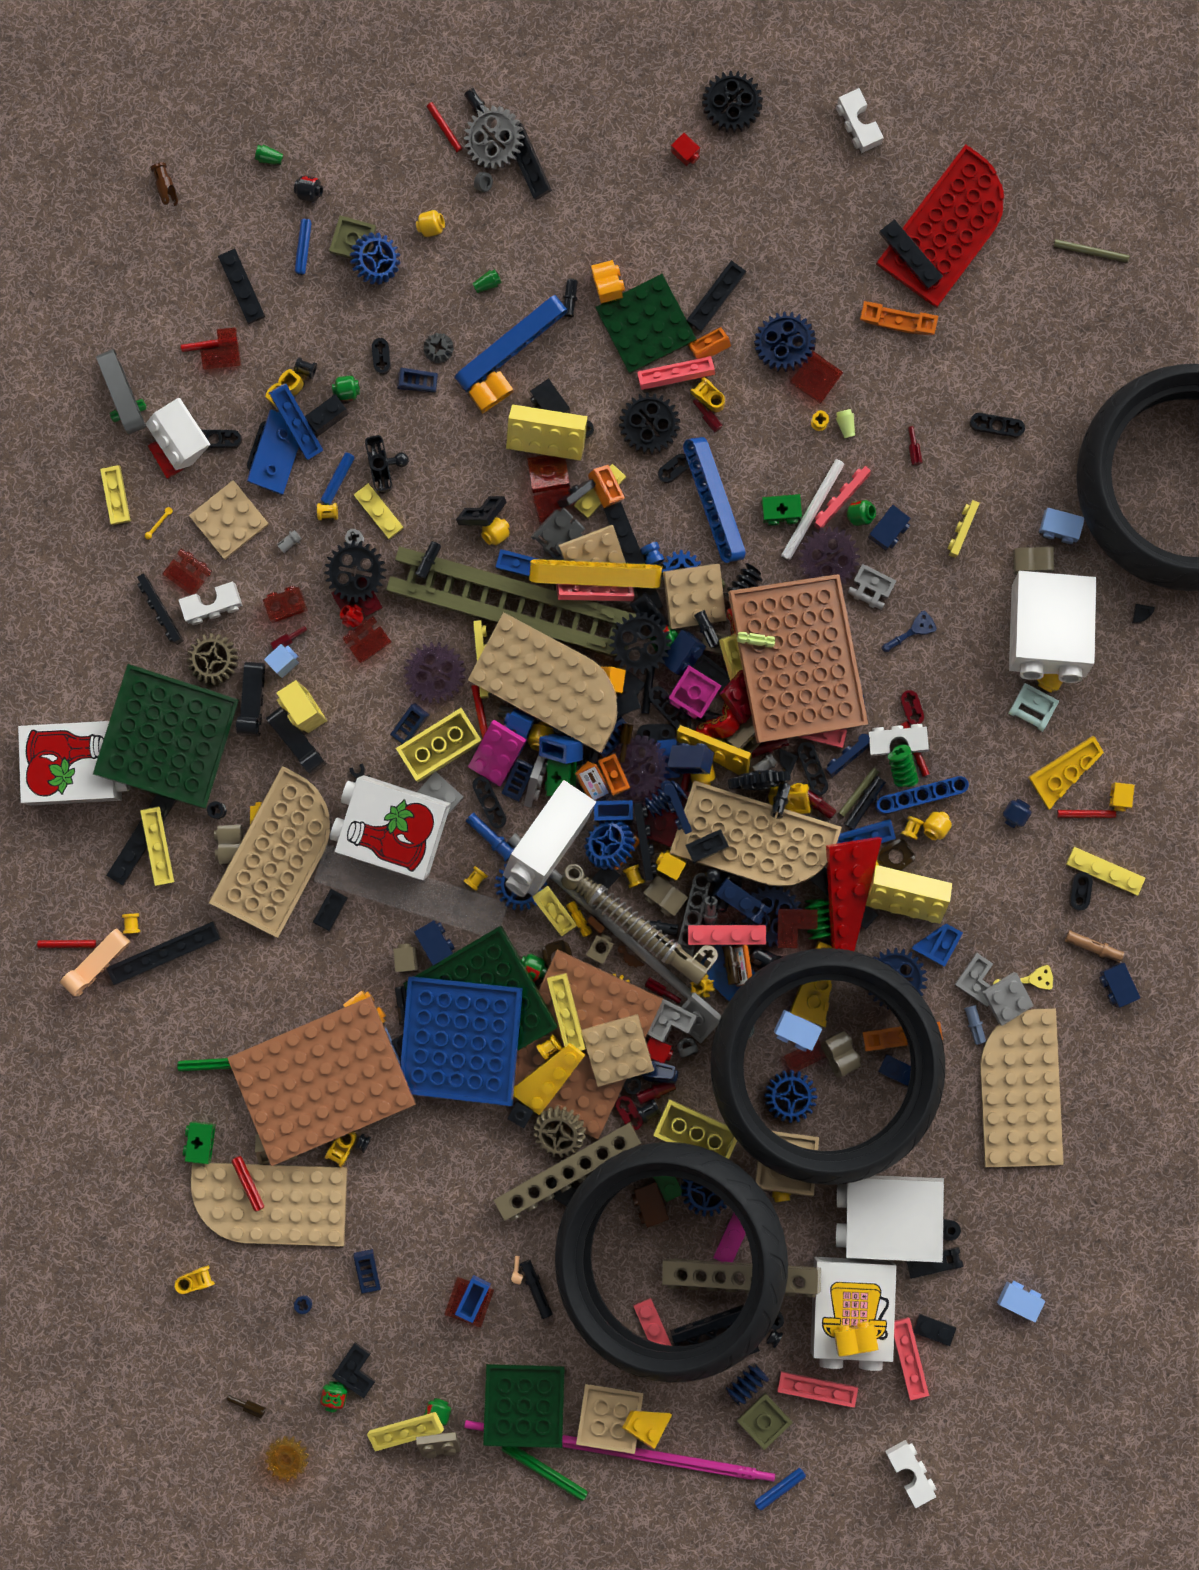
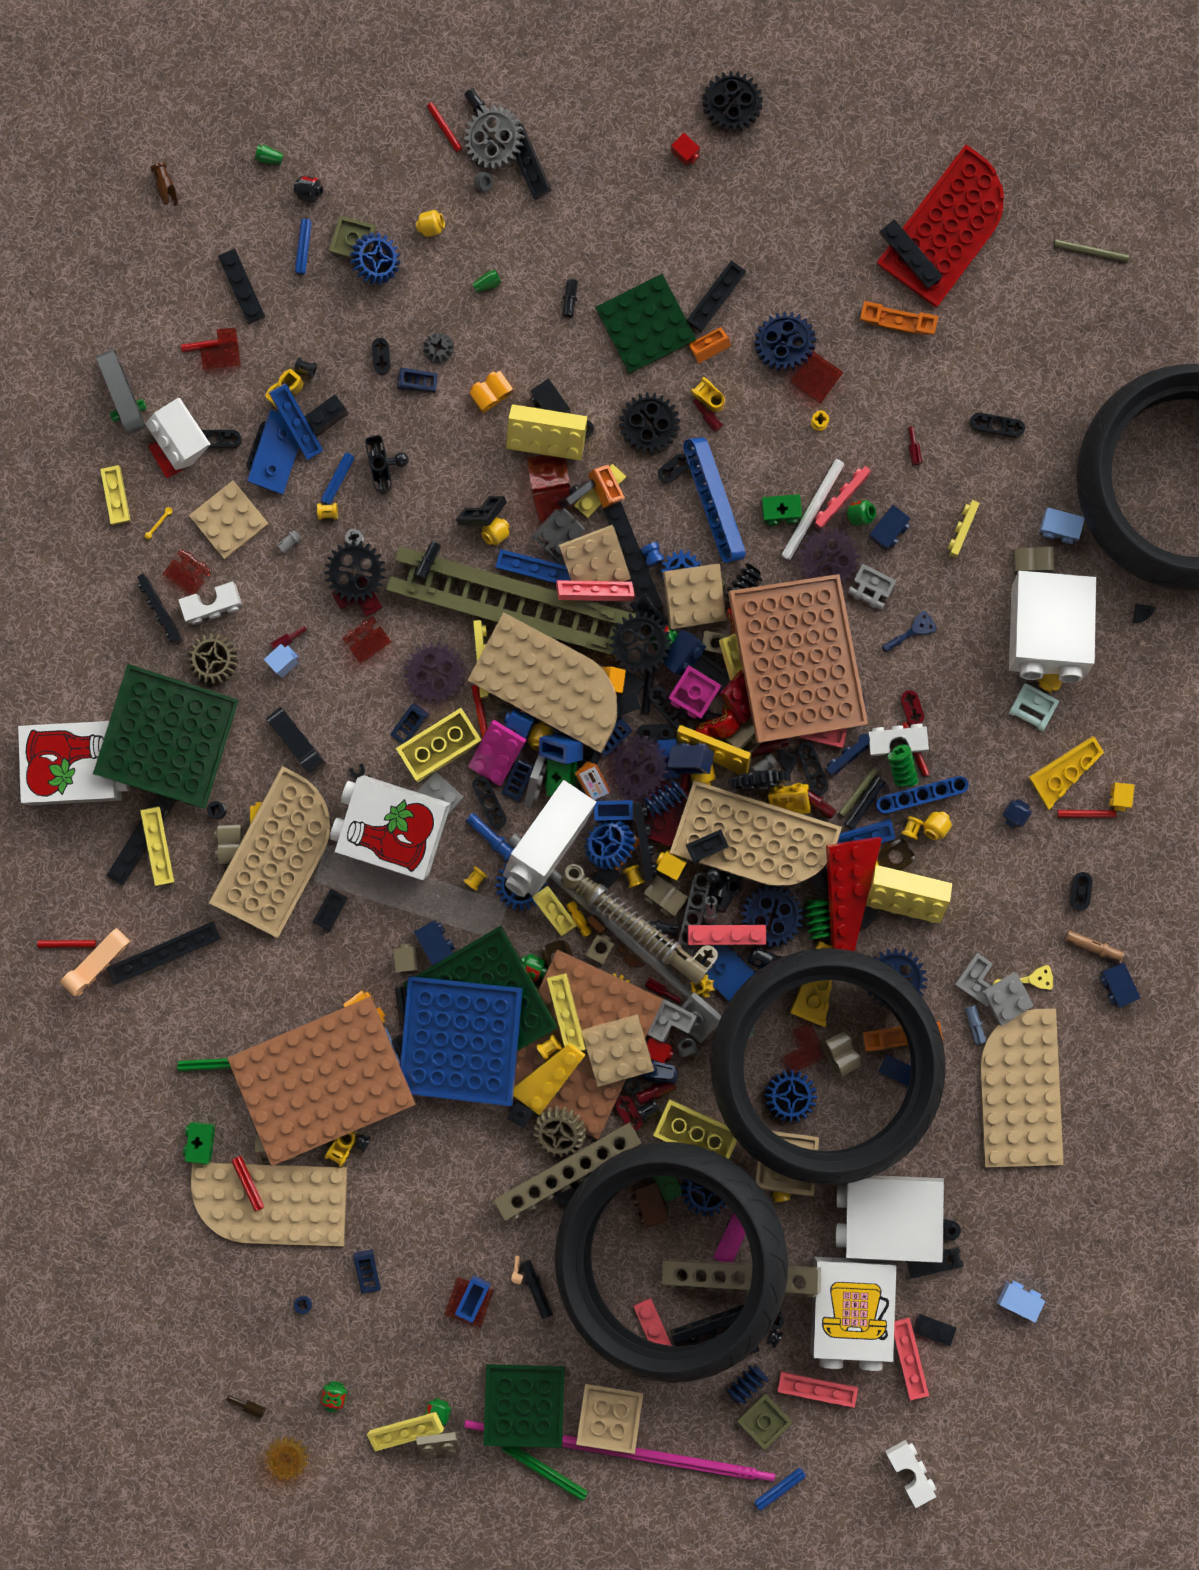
(131, 923): yellow bush -> none
(197, 1279): yellow piece -> none
(251, 700): black beam -> none
(286, 609): clear red brick -> none
(301, 706): light yellow brick -> none
(346, 388): green head -> none
(350, 1373): black plate -> none
(351, 615): red gear -> none
(378, 511): light yellow plate -> none
(511, 343): blue beam -> none
(595, 573): yellow beam -> none
(607, 281): light orange brick -> none
(614, 775): orange slope -> none
(625, 739): dark brown axle -> none
(647, 1426): yellow wing -> none
(676, 373): coral plate -> none
(676, 806): dark blue plate -> none
(707, 629): black axle -> none
(731, 964): dark brown pin -> none
(742, 901): dark blue plate -> none
(744, 967): slope -> none
(756, 639): yellowish green axle -> none
(780, 800): black axle -> none
(790, 921): clear red plate -> none
(797, 1030): light blue brick -> none
(846, 423): yellowish green cone -> none
(855, 1339): yellow brick -> none
(865, 135): white arch -> none
(939, 944): blue wing -> none
(1105, 871): light yellow plate -> none

